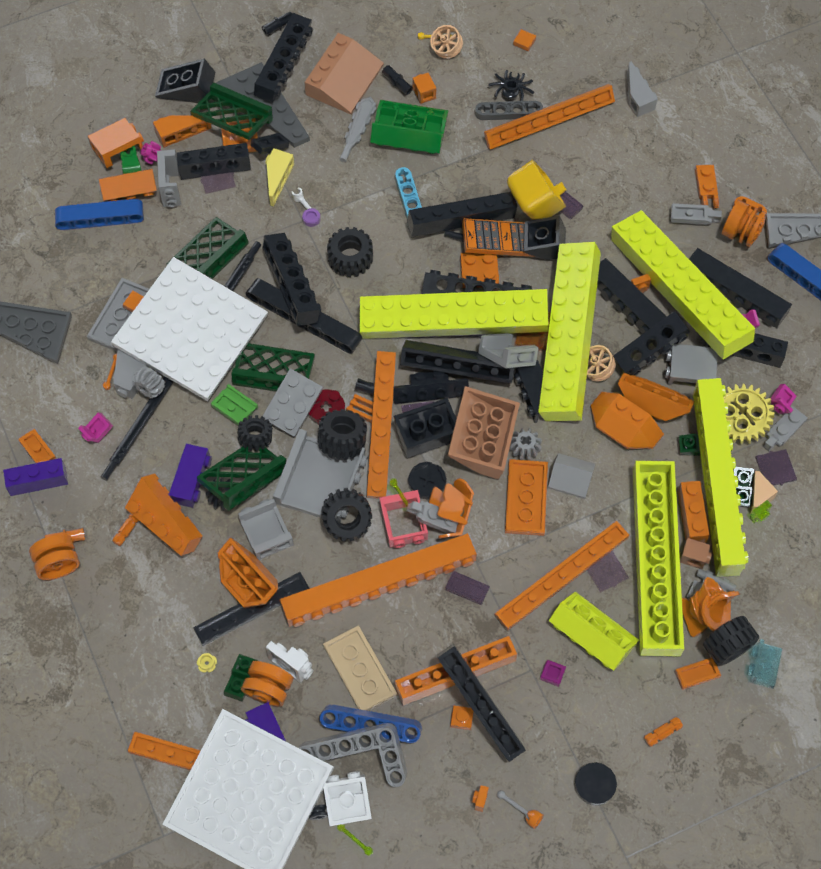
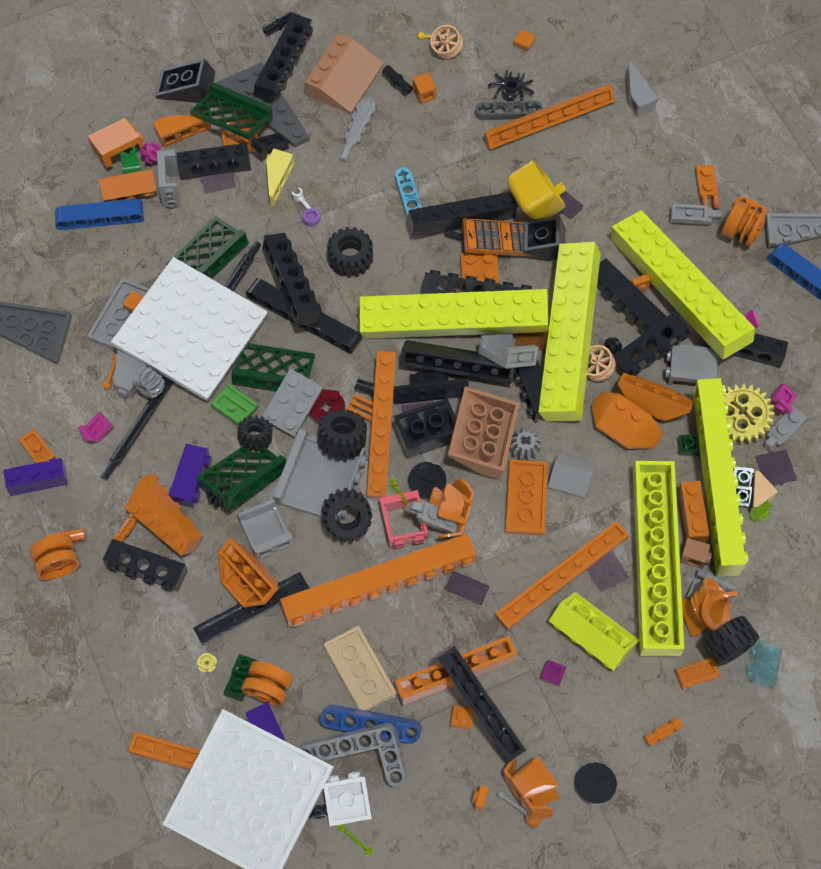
(118, 551): none -> black brick
(293, 661): white plate -> none
(409, 126): green piece -> none
(535, 784): none -> orange piece
(613, 345): none -> black plate
(741, 289): black brick -> none

